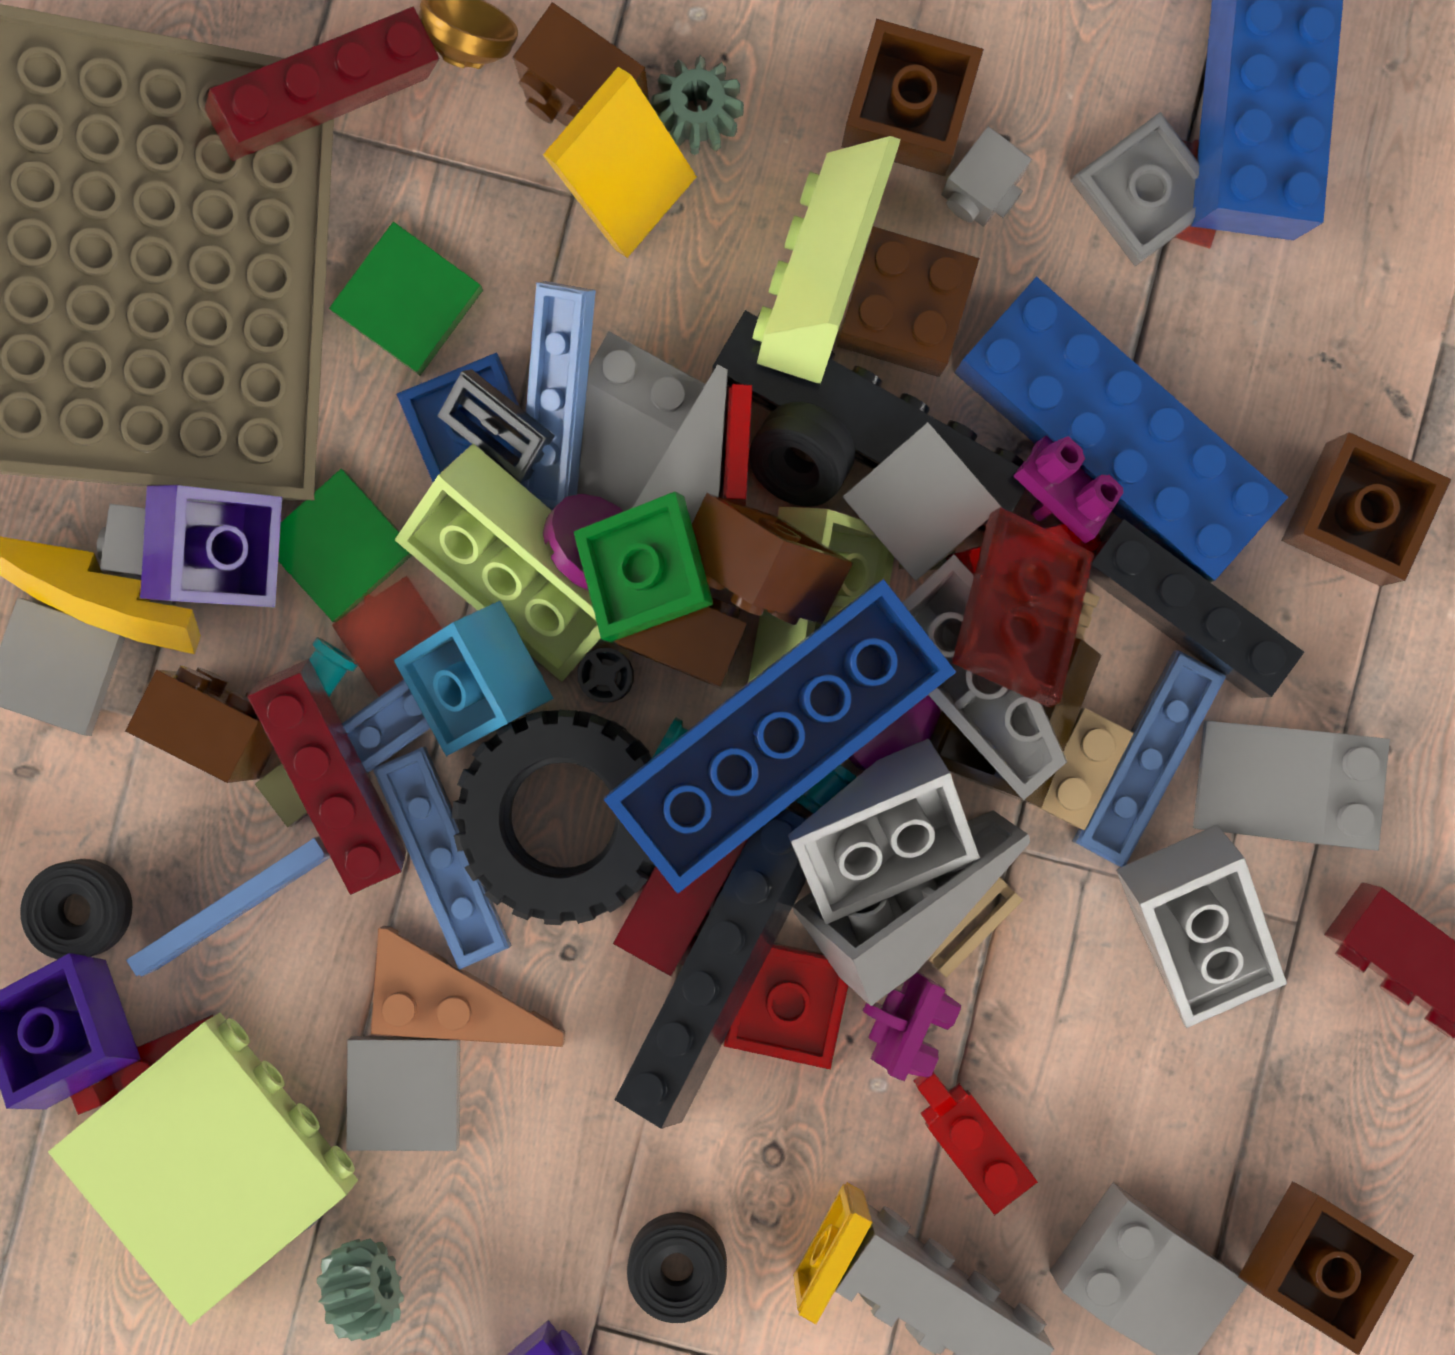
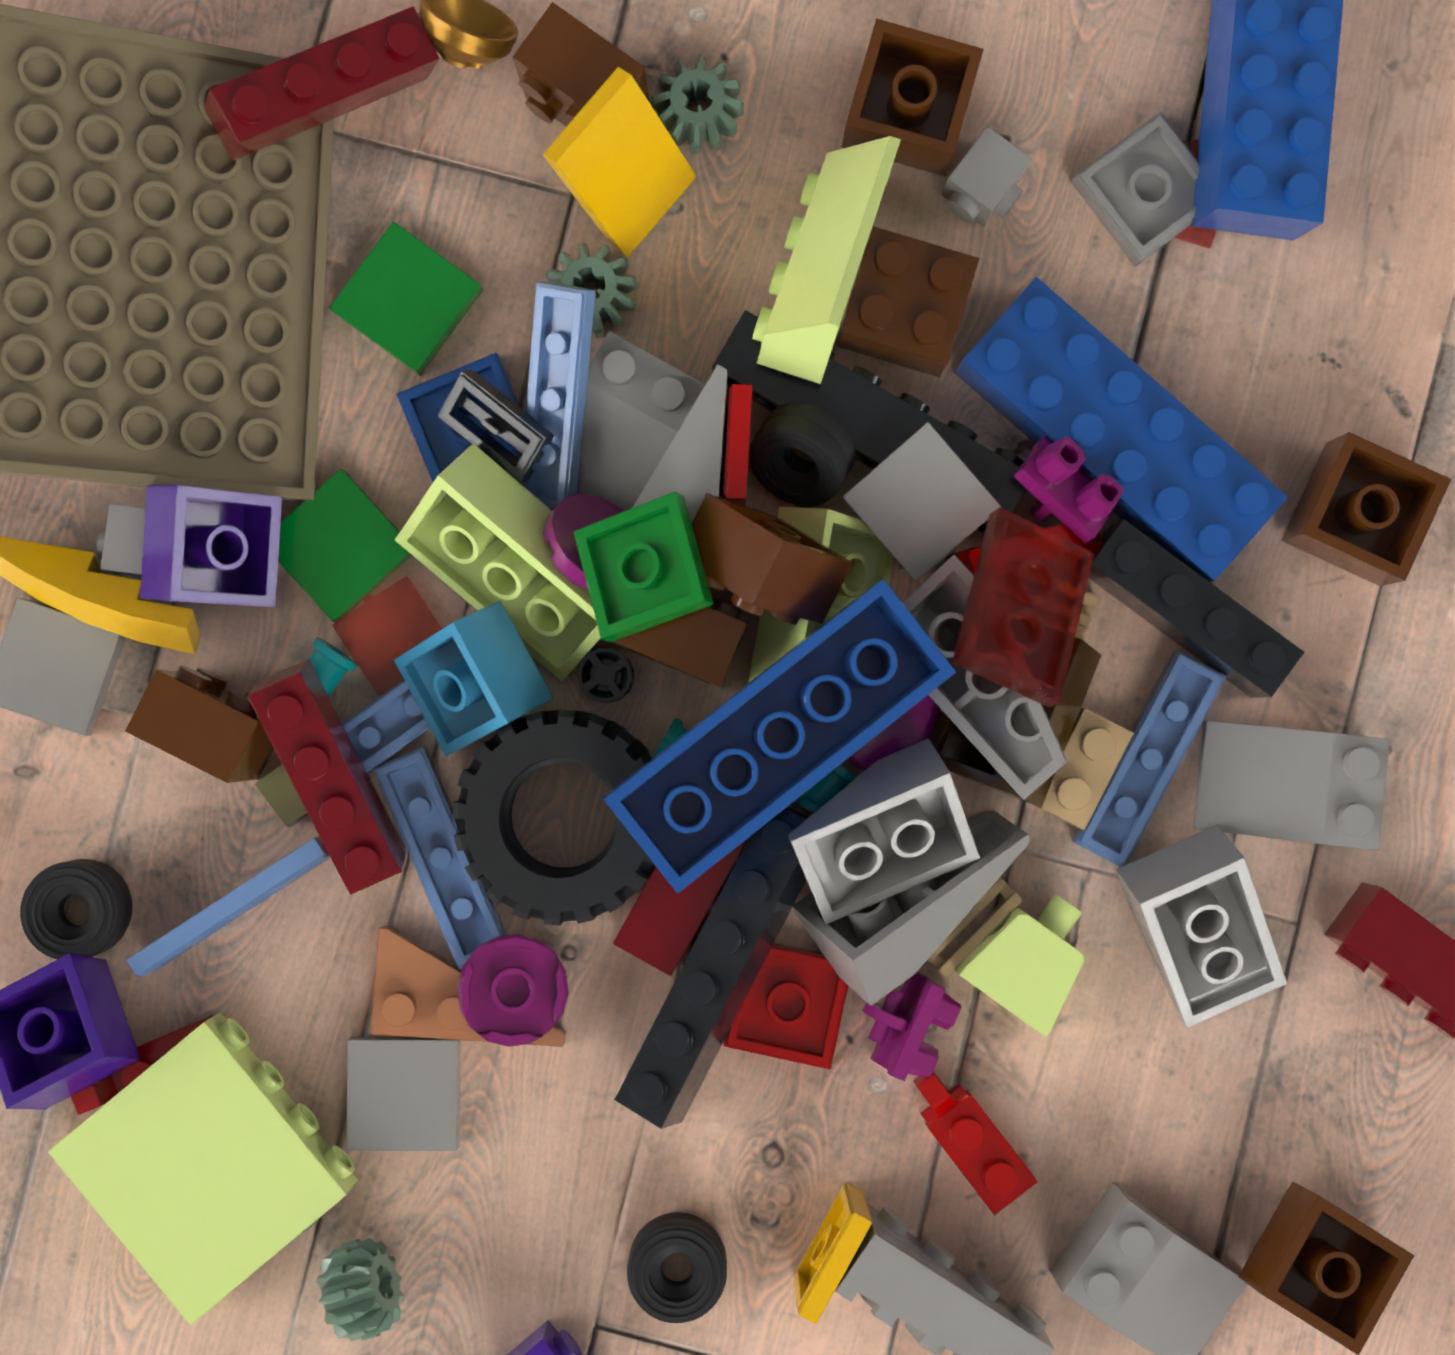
(512, 990): none -> magenta tile
(608, 277): none -> sand green gear
(1028, 964): none -> yellowish green torso

